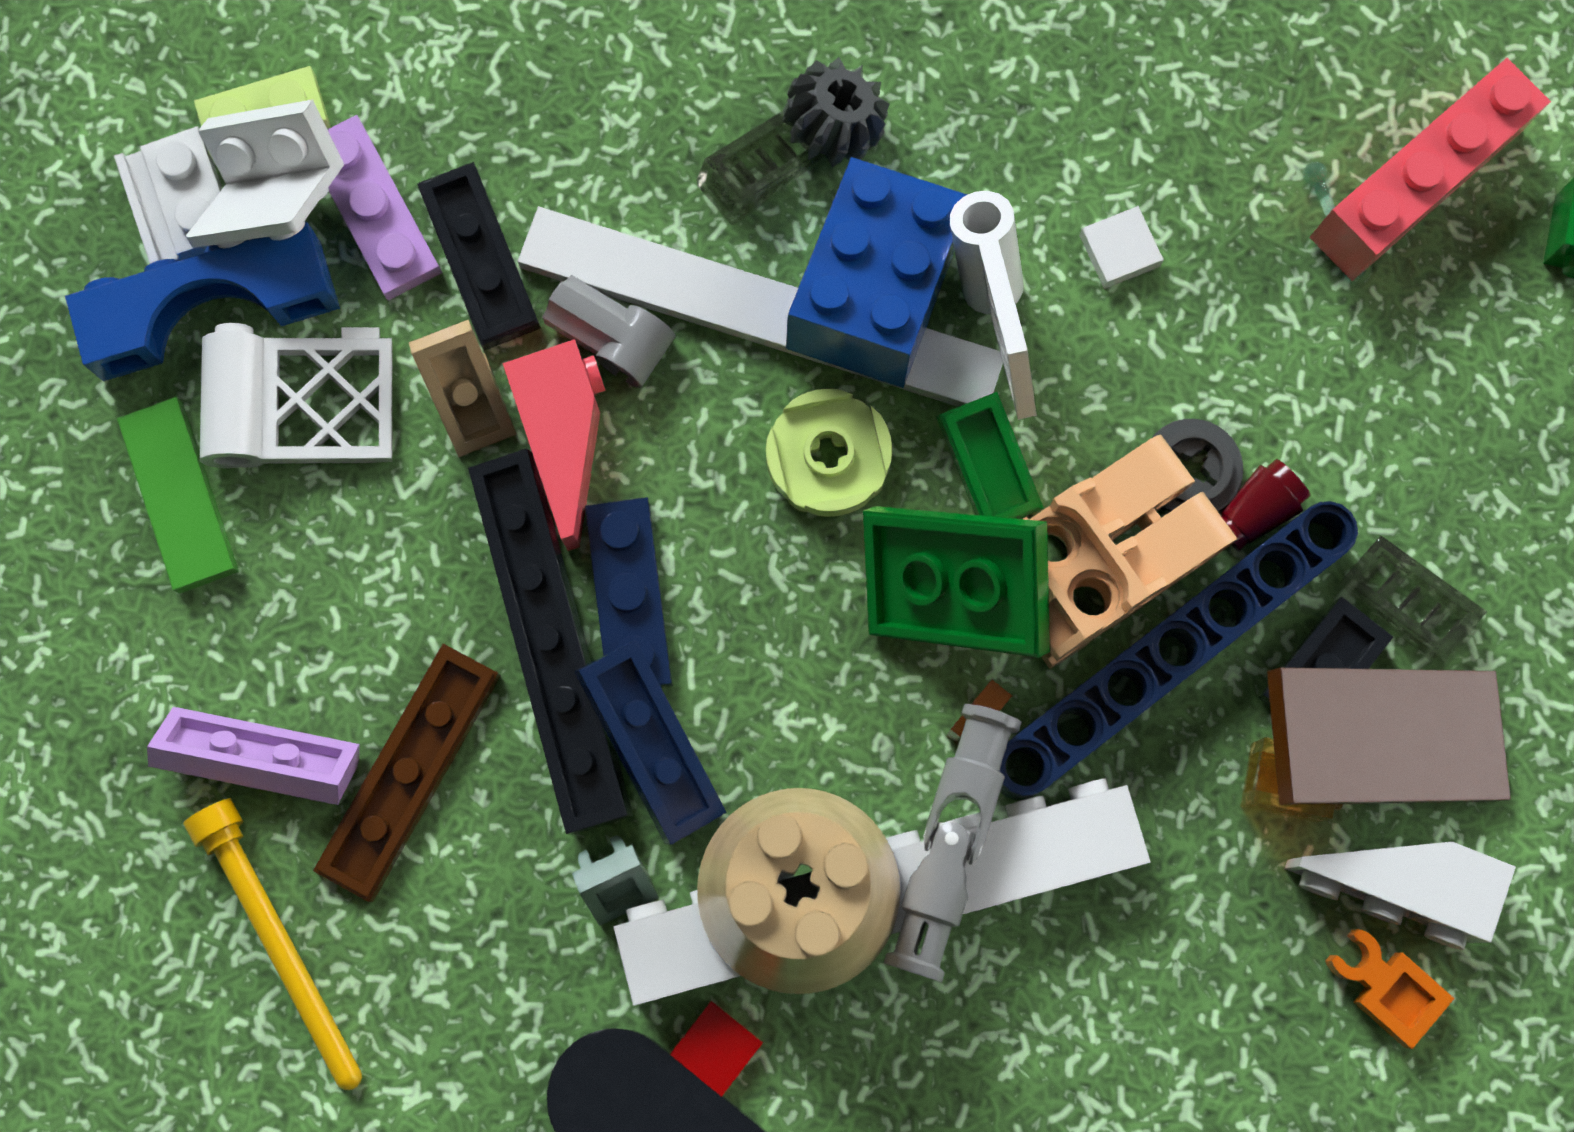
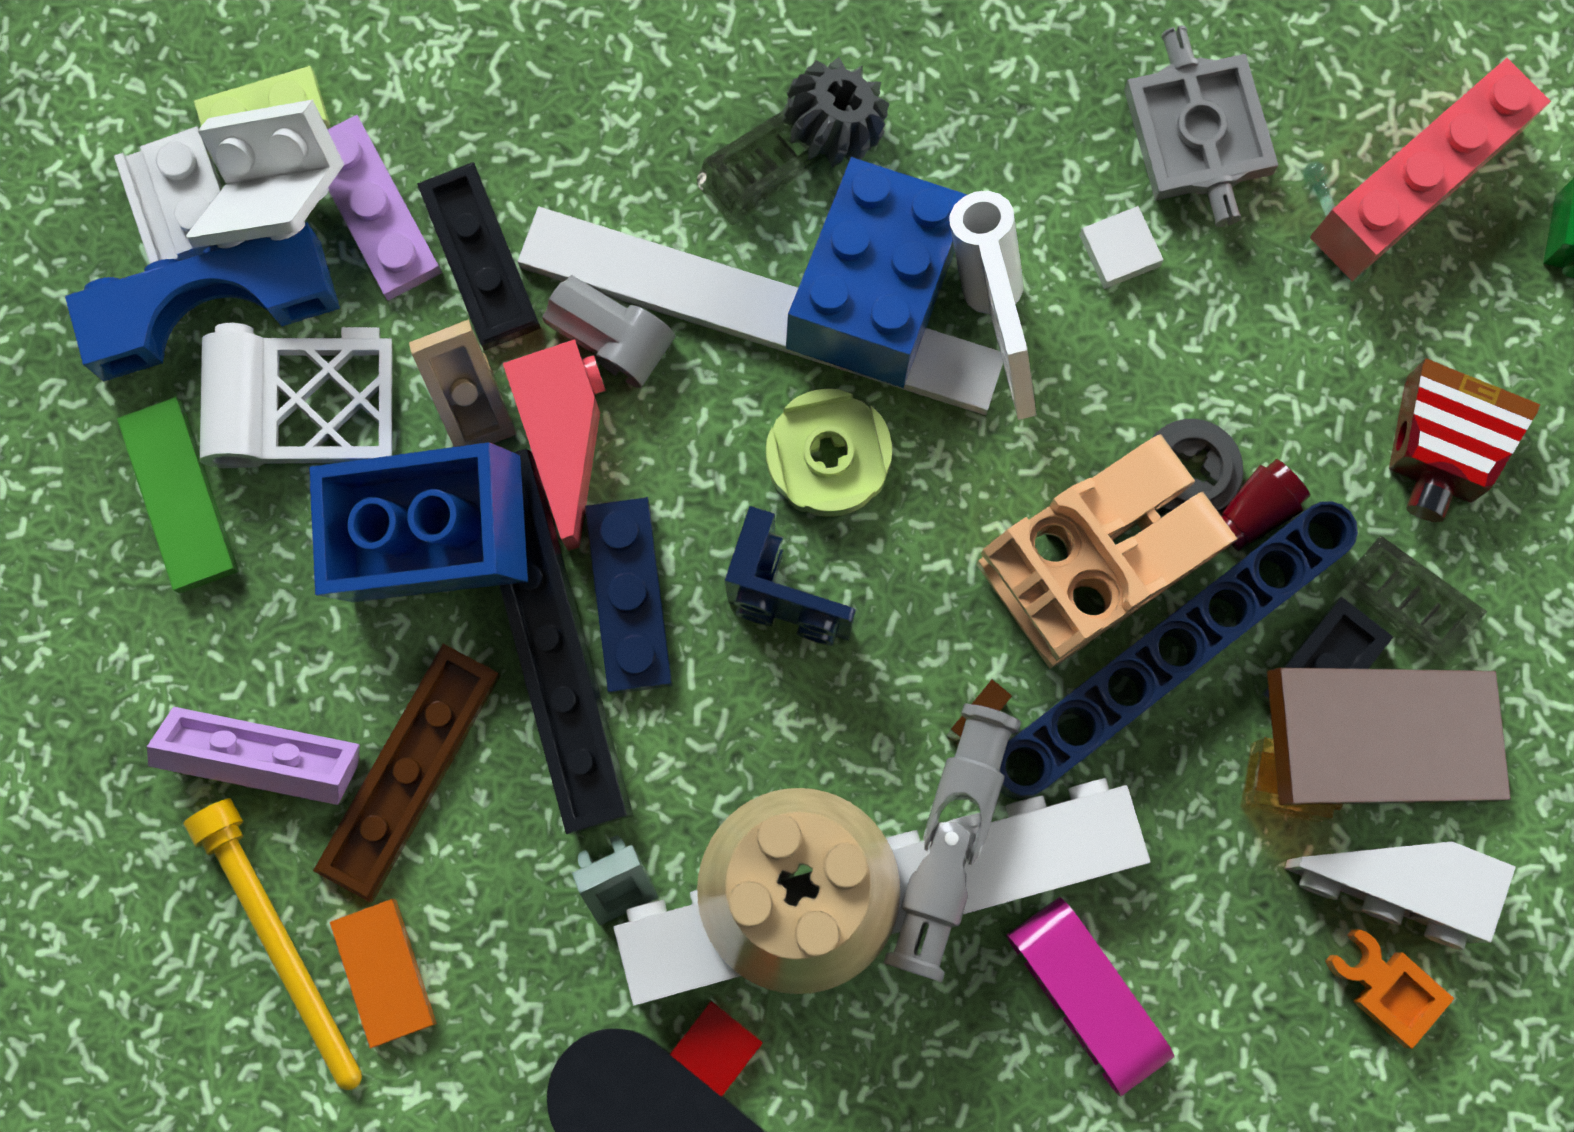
(383, 973): none -> orange tile
(418, 523): none -> blue brick
(650, 742): dark blue plate -> none
(760, 600): none -> dark blue bracket
(957, 580): green tile -> none
(989, 459): green tile -> none
(1091, 995): none -> dark pink beam
(1200, 126): none -> light grey plate
(1454, 436): none -> torso

